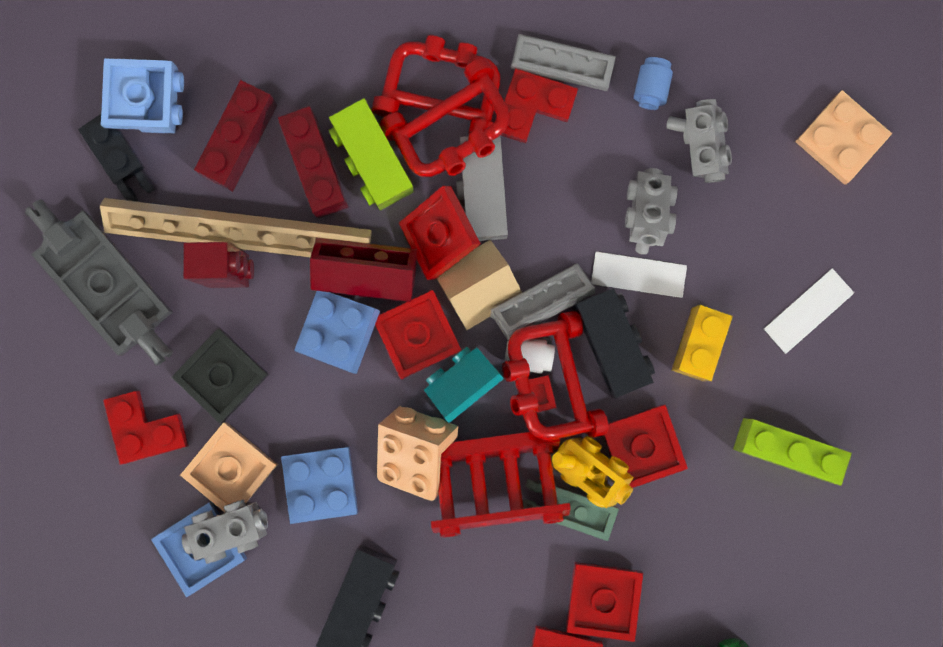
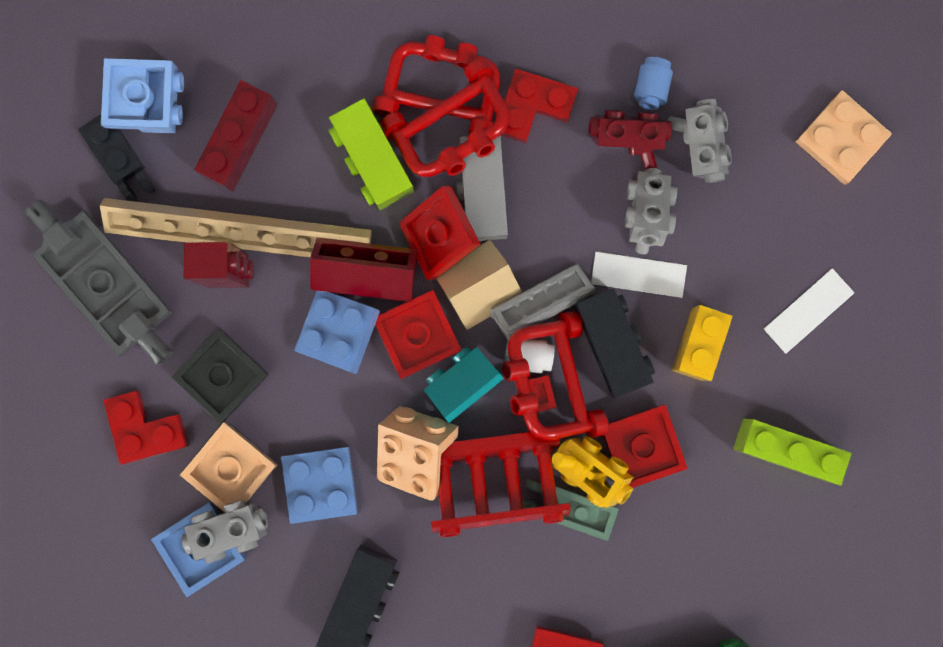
(313, 162): dark red brick -> none
(563, 62): light grey plate -> none
(604, 601): red plate -> none
(638, 133): none -> dark red brick

